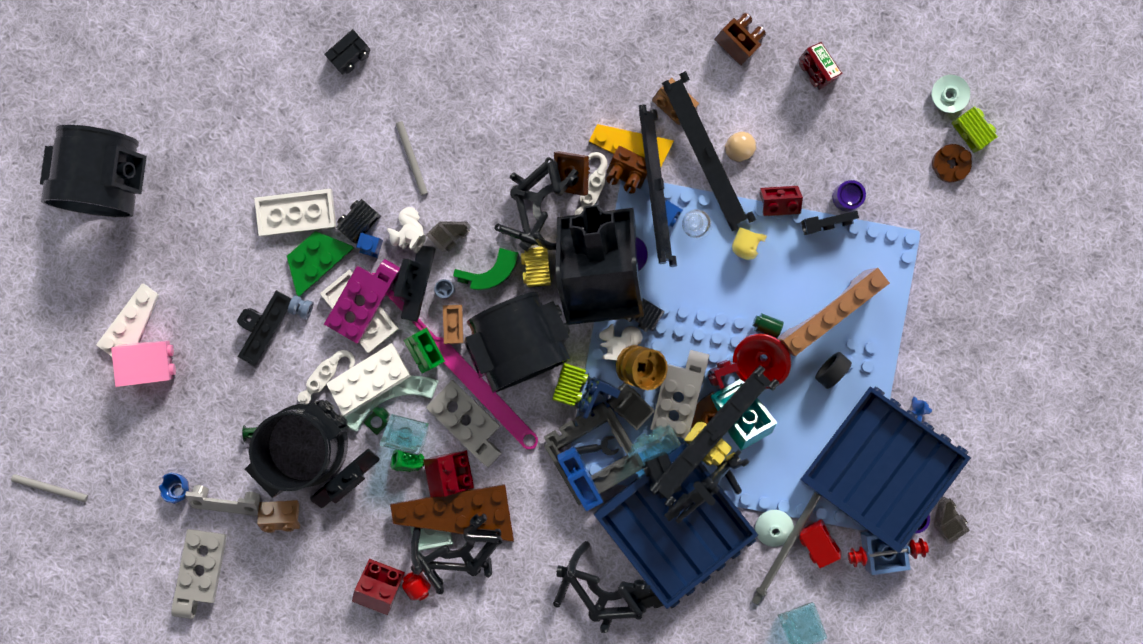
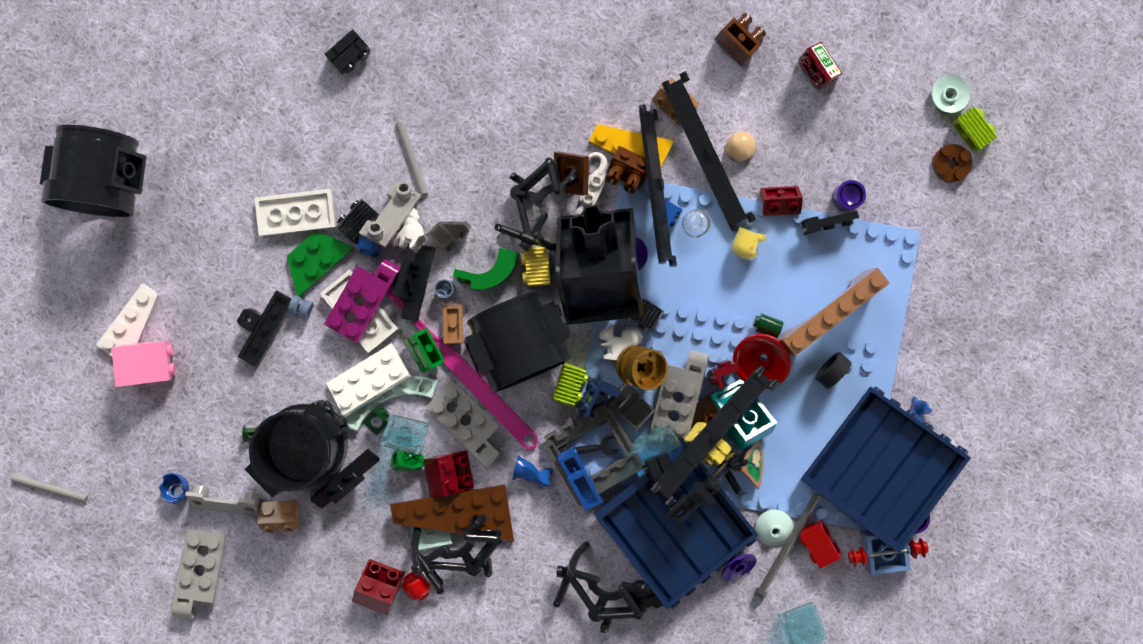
(323, 374): white piece -> none
(393, 214): none -> light grey brick
(528, 472): none -> blue animal
(738, 567): none -> dark purple dish
(754, 468): none -> shield
(948, 521): clear smoke slope -> none

